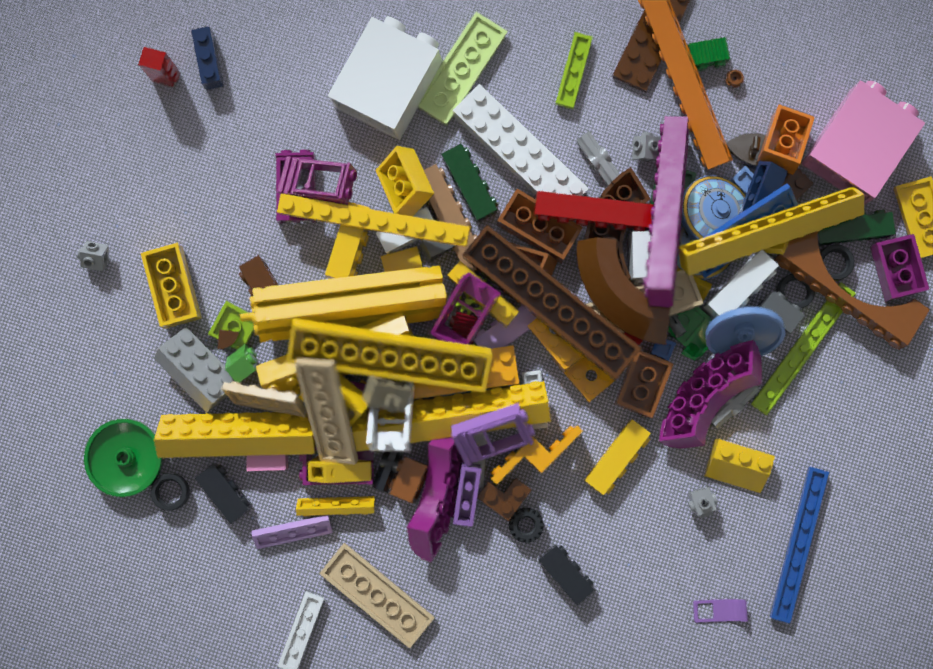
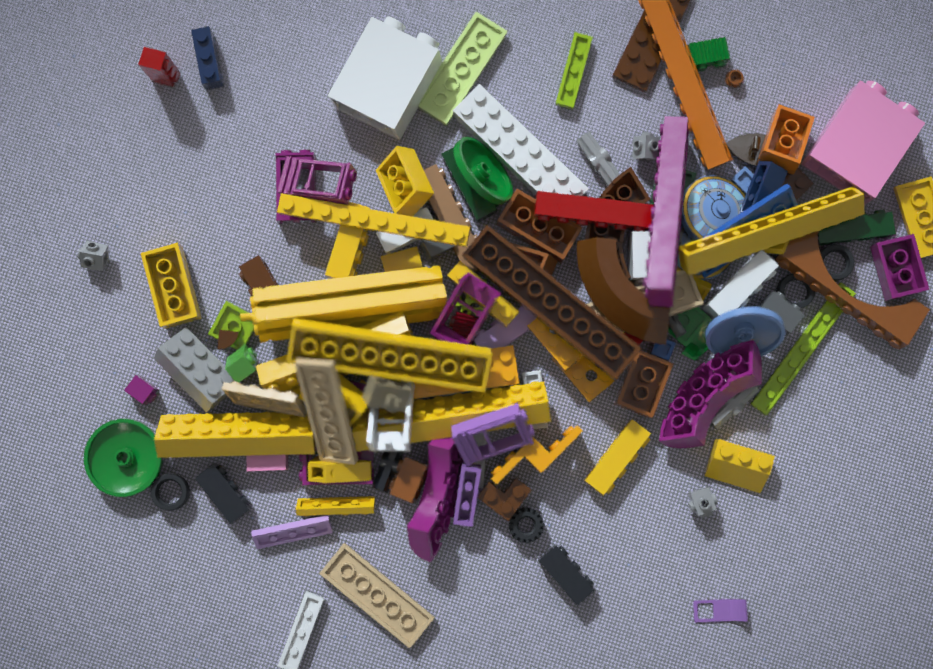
(141, 390): none -> magenta brick
(483, 170): none -> green dish
(799, 544): blue plate -> none

